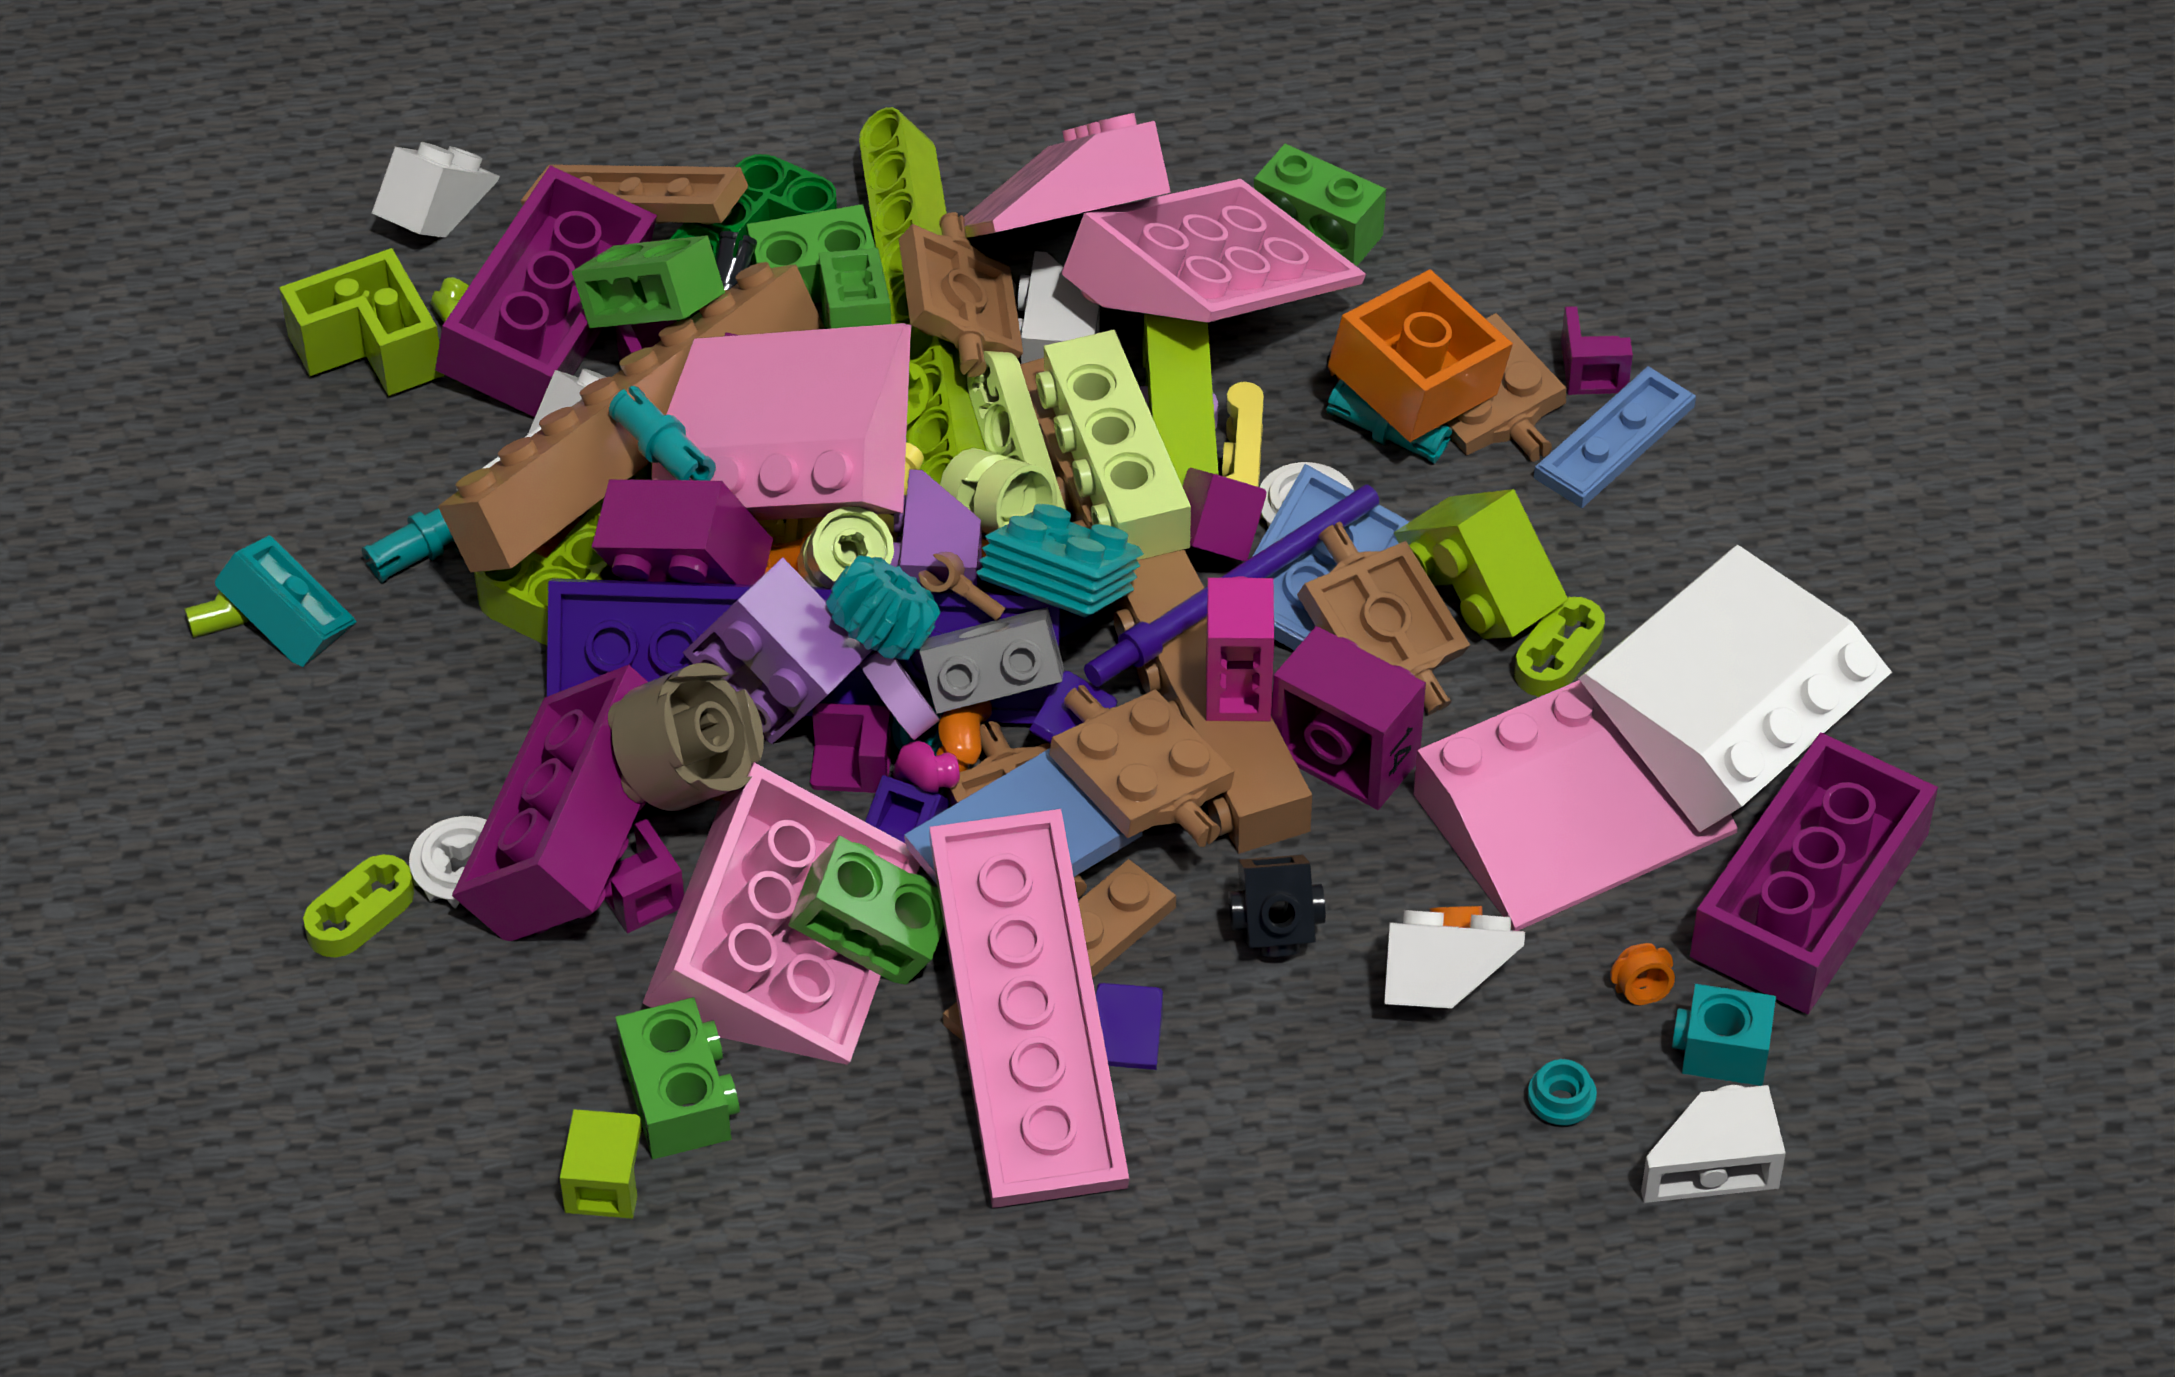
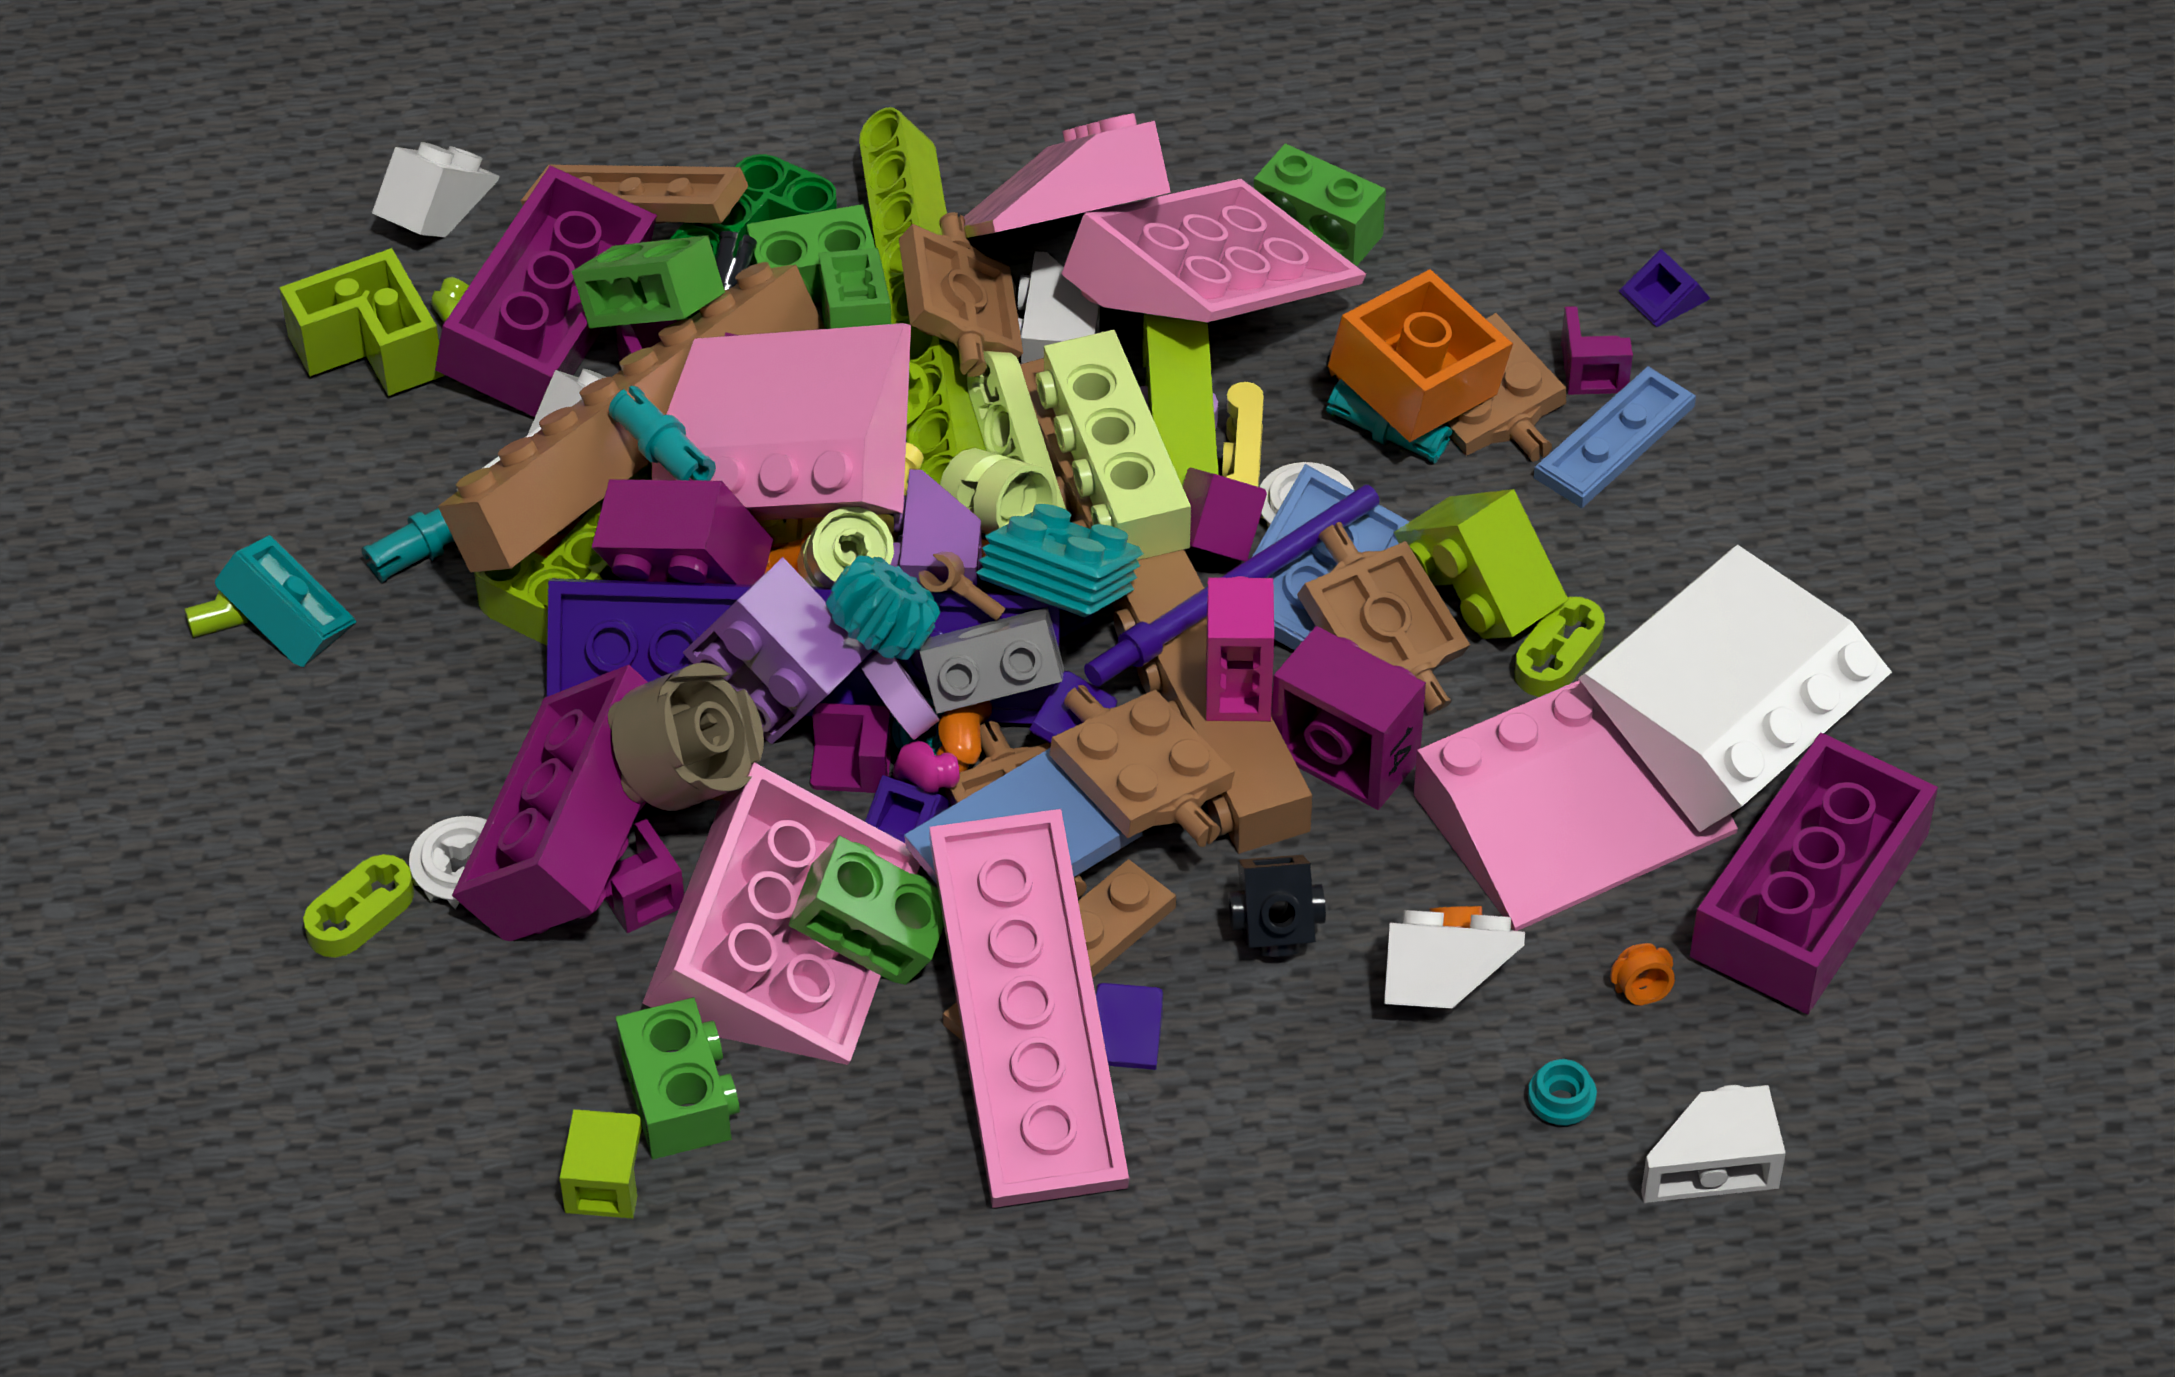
(1663, 290): none -> dark purple slope
(1747, 1028): teal brick -> none

